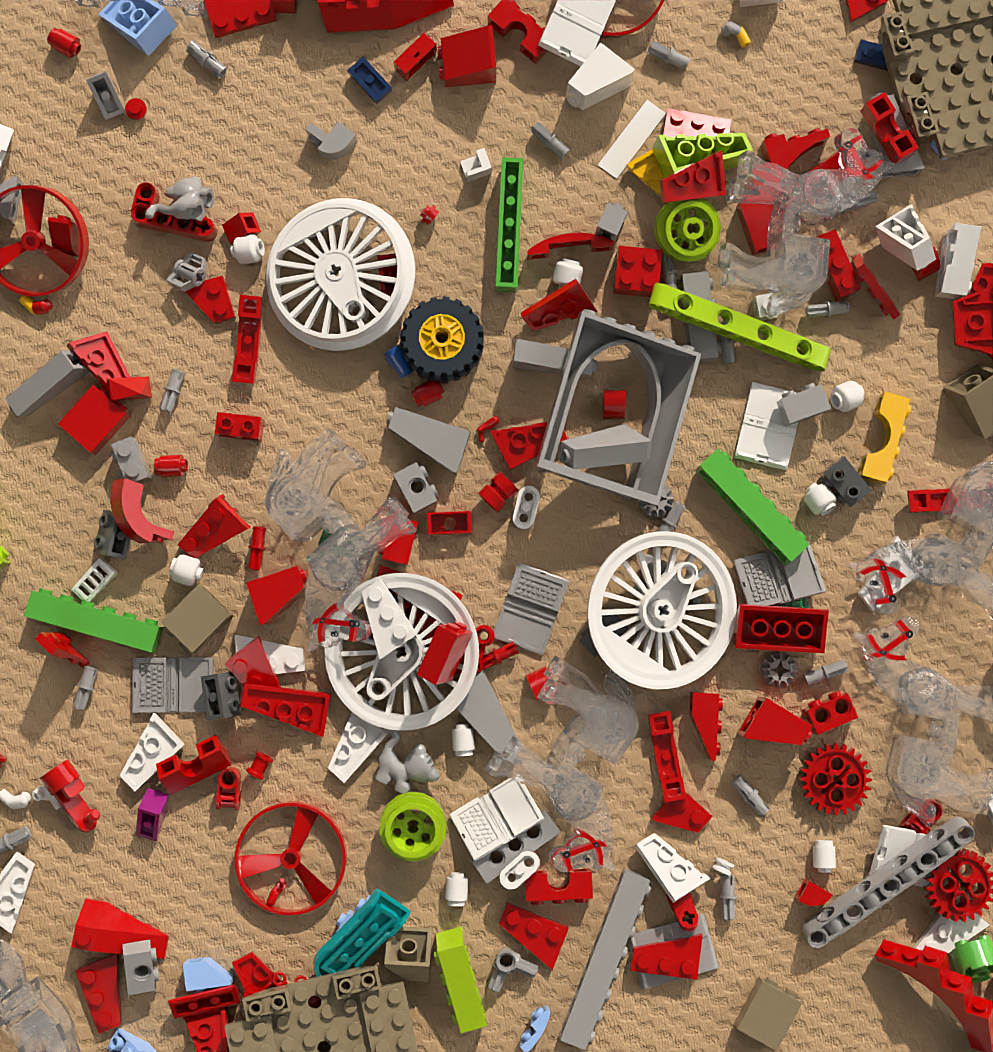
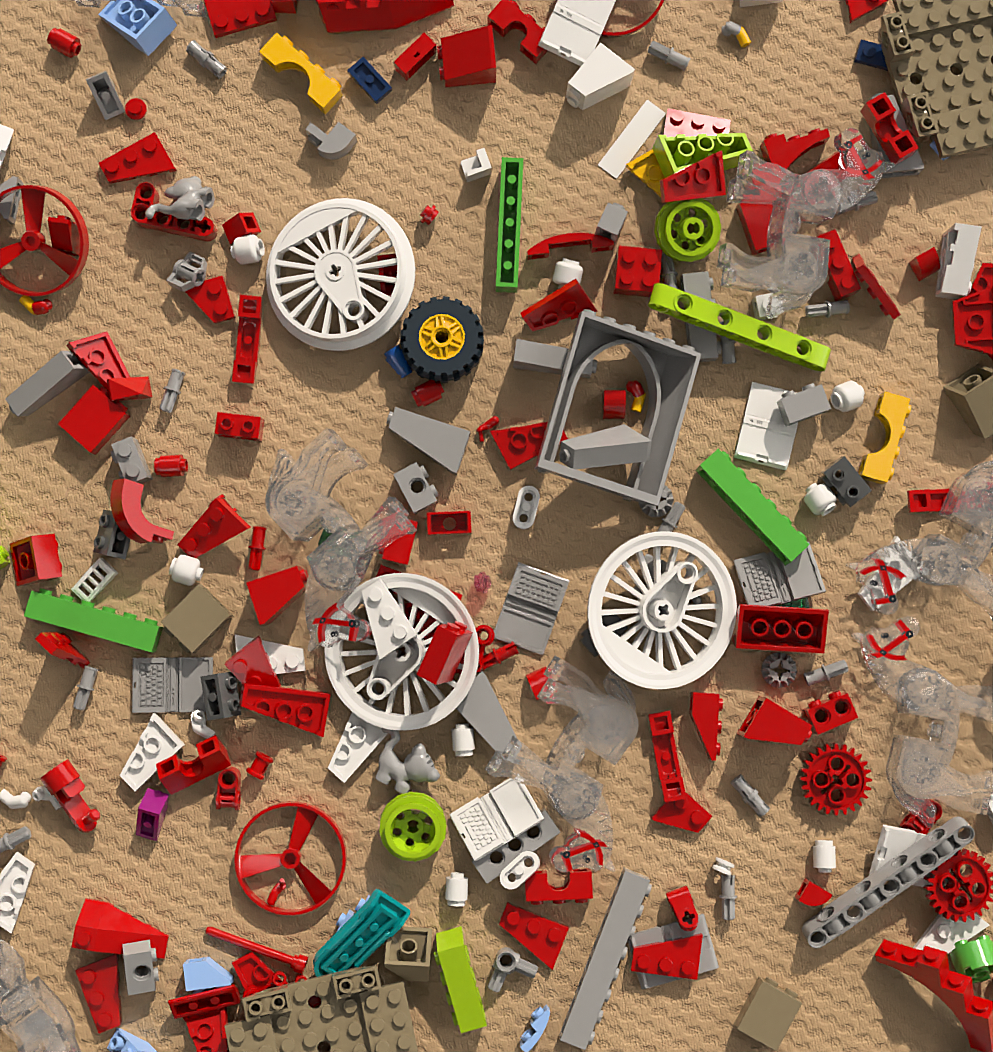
(36, 559): none -> red slope
(137, 160): none -> red wing
(199, 724): none -> white arm
(282, 56): none -> yellow arch
(297, 962): none -> red piece
(482, 582): none -> clear pink plate
(499, 490): red wheel -> none
(550, 140): light grey axle -> none
(638, 393): none -> arm
(671, 870): white wing -> none
(906, 238): white wedge -> none

